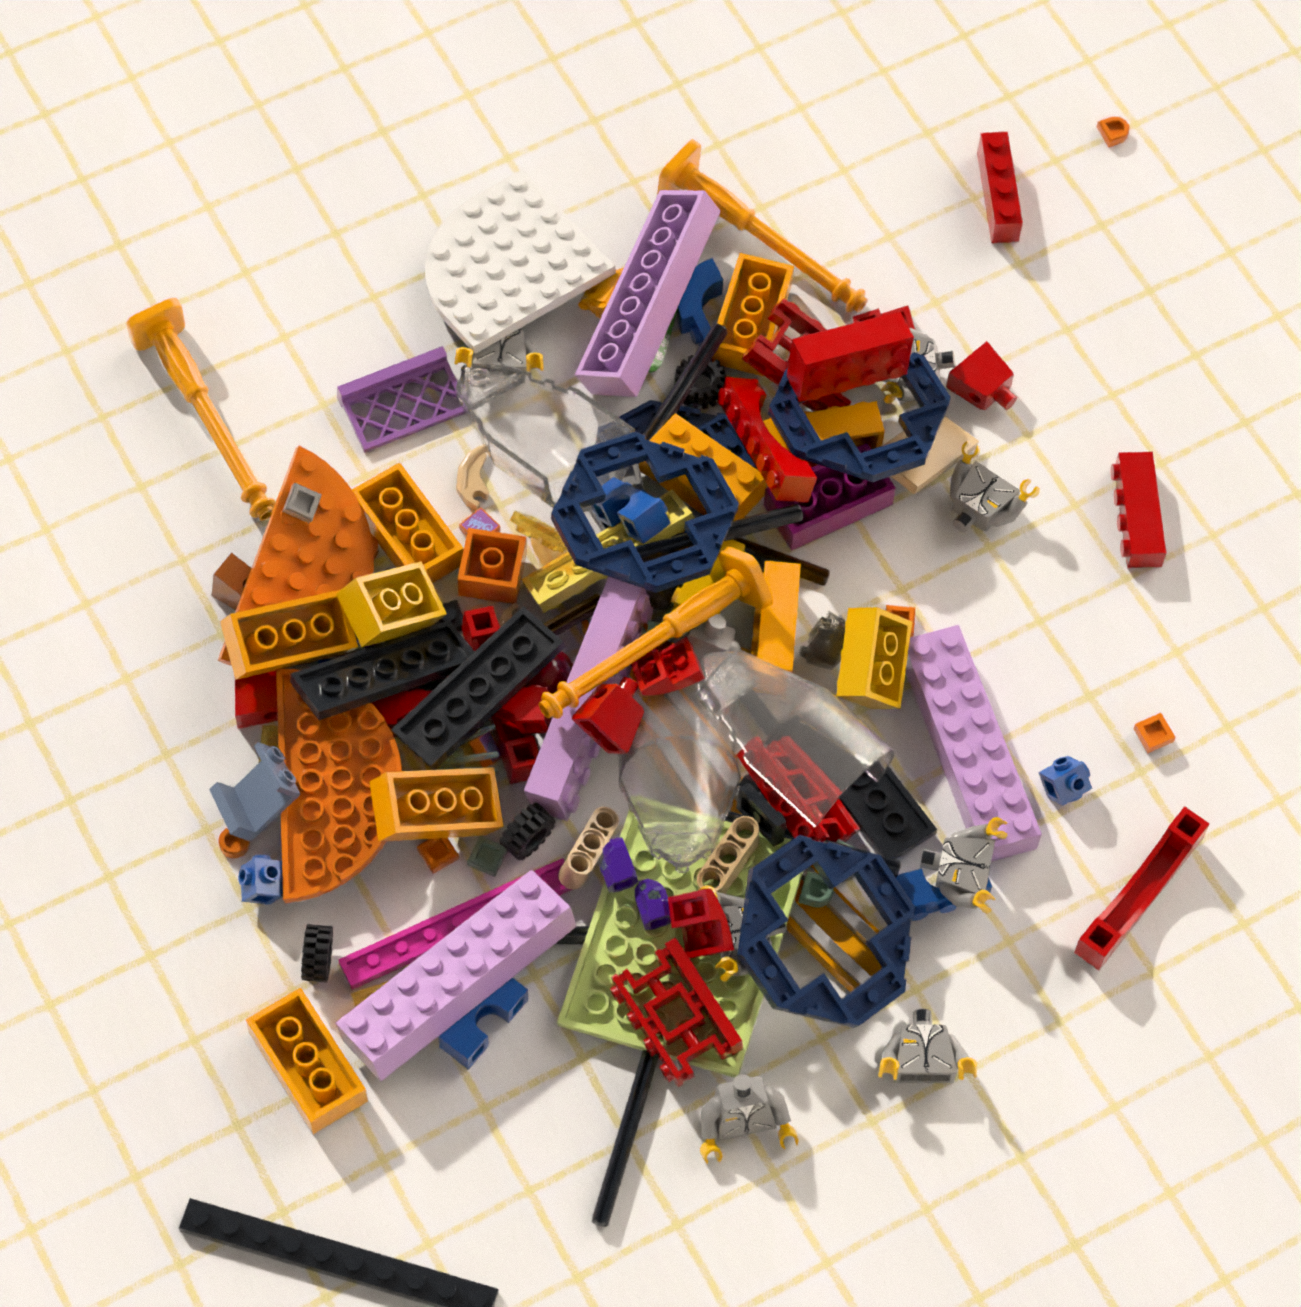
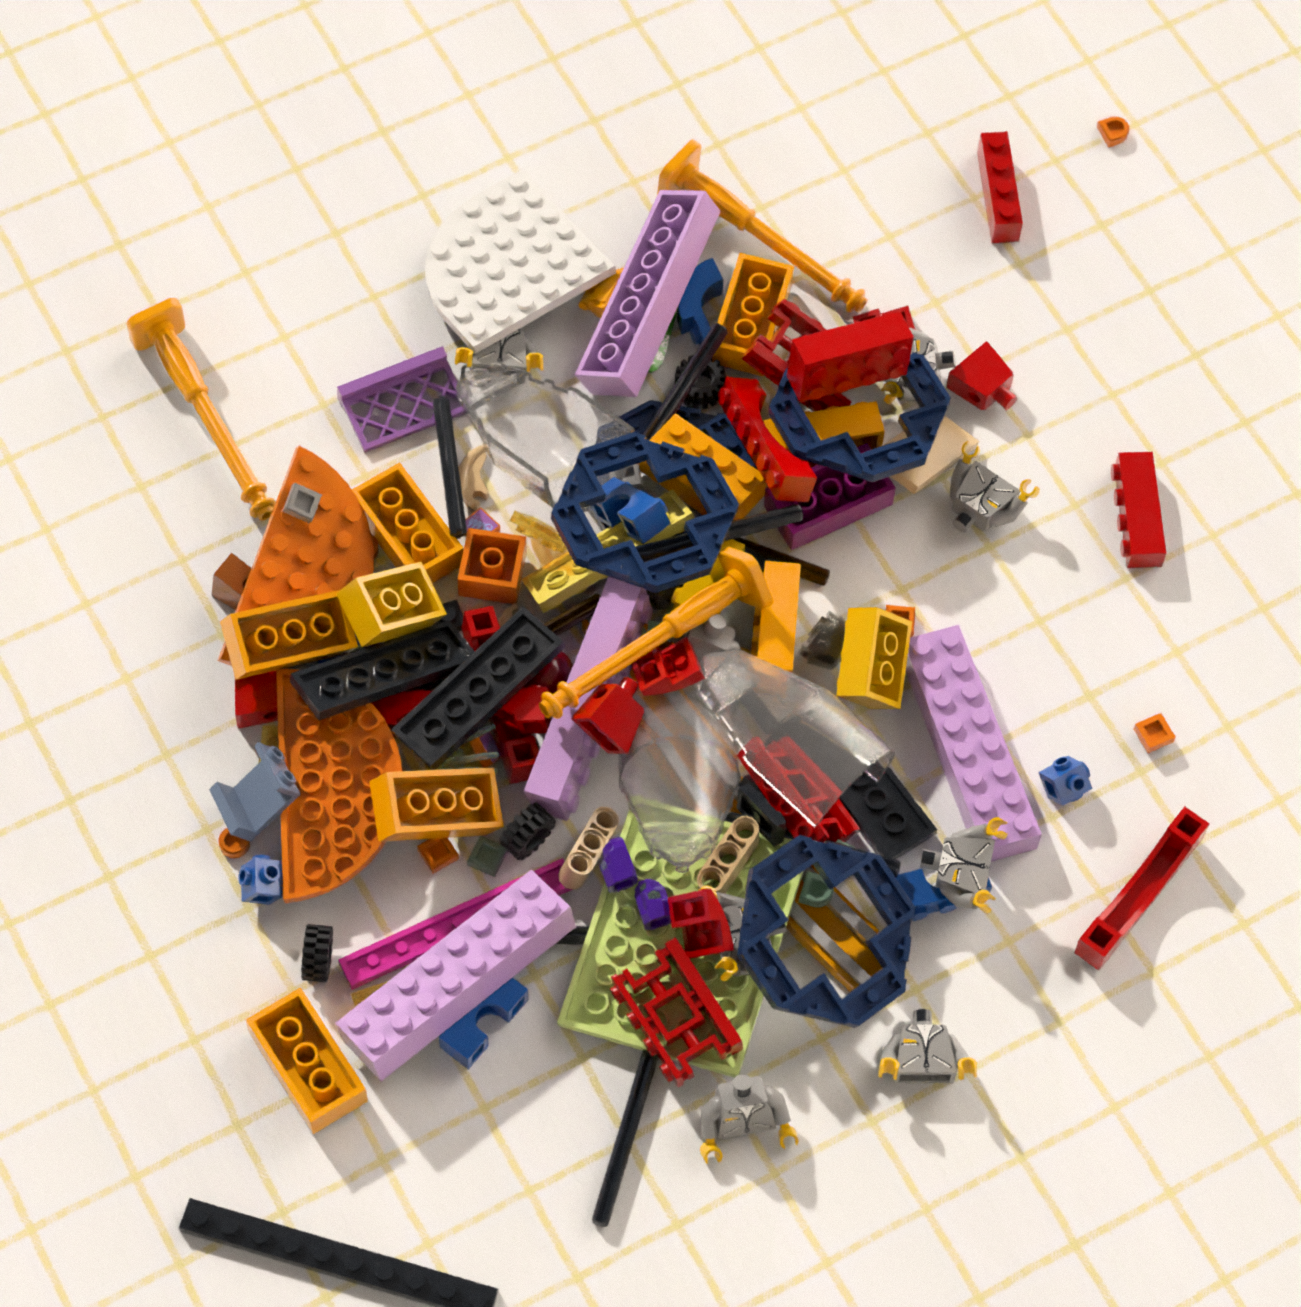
(449, 467): none -> black axle

